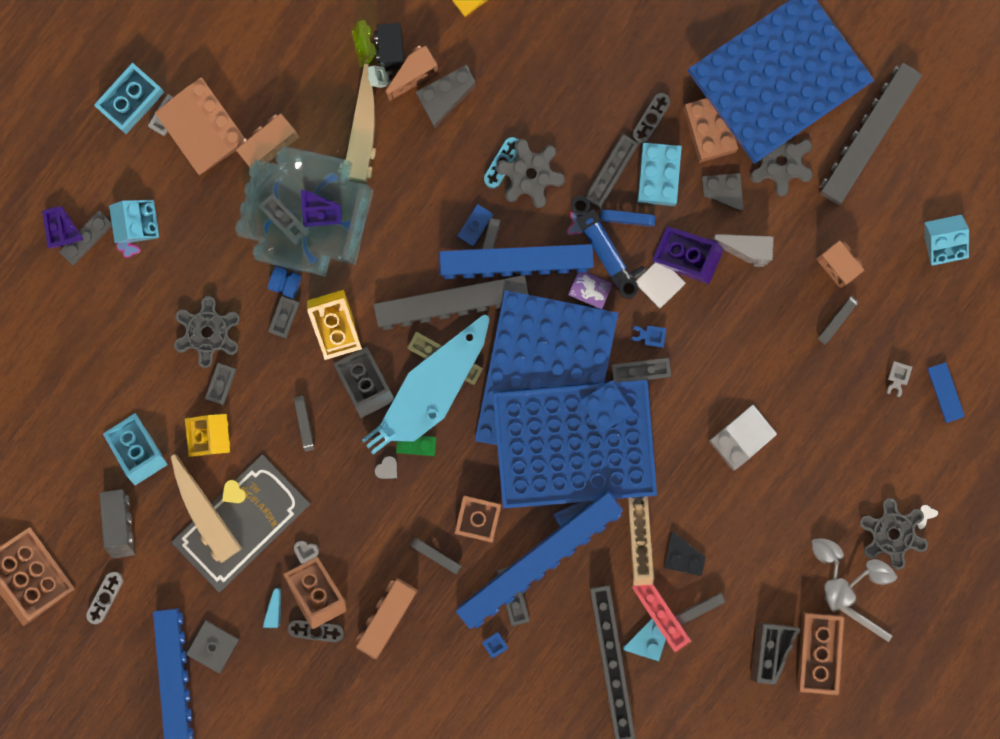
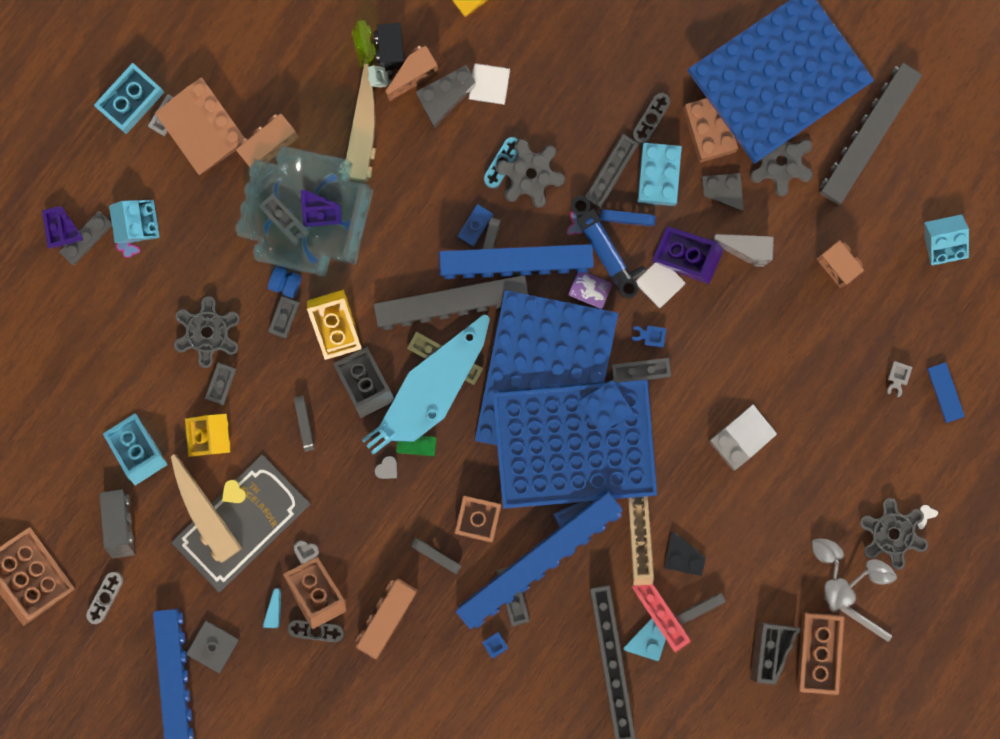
(490, 84): none -> white sticker
(837, 320): dark grey beam -> none

